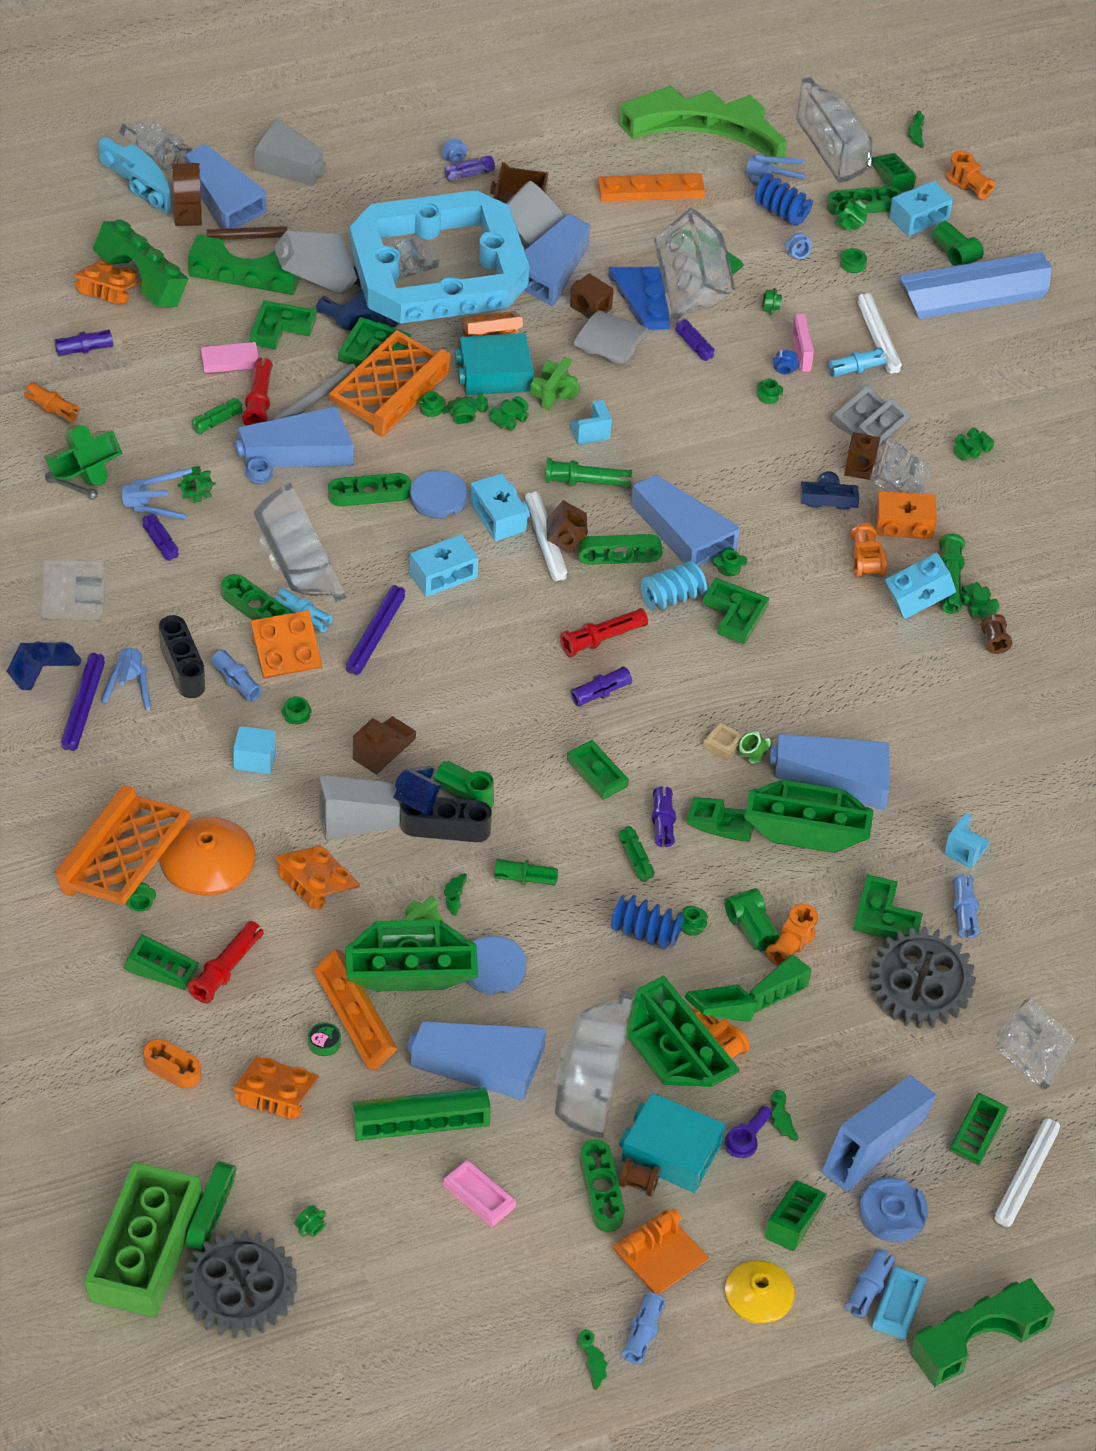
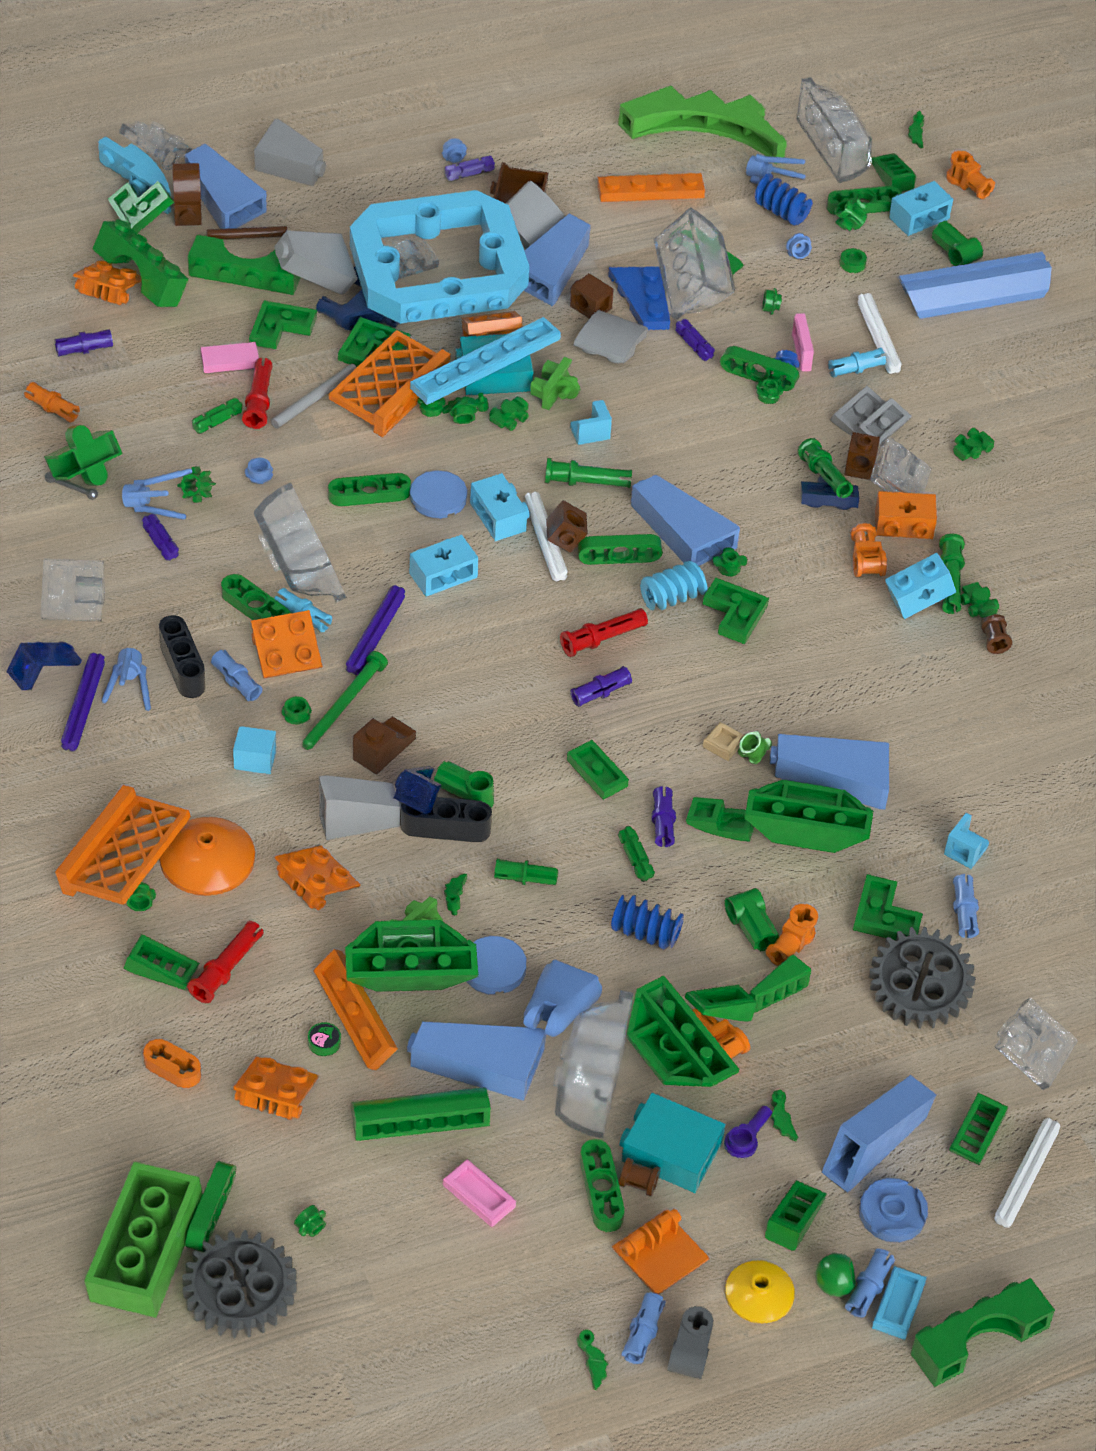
(143, 209): none -> plate
(298, 440): medium blue slope -> none
(375, 662): none -> green bar
(485, 360): none -> medium azure tile
(561, 996): none -> medium blue piece
(691, 1345): none -> dark grey piece
(693, 926): green plate -> none
(749, 372): none -> green beam
(820, 462): none -> green pin
(835, 1274): none -> green piece

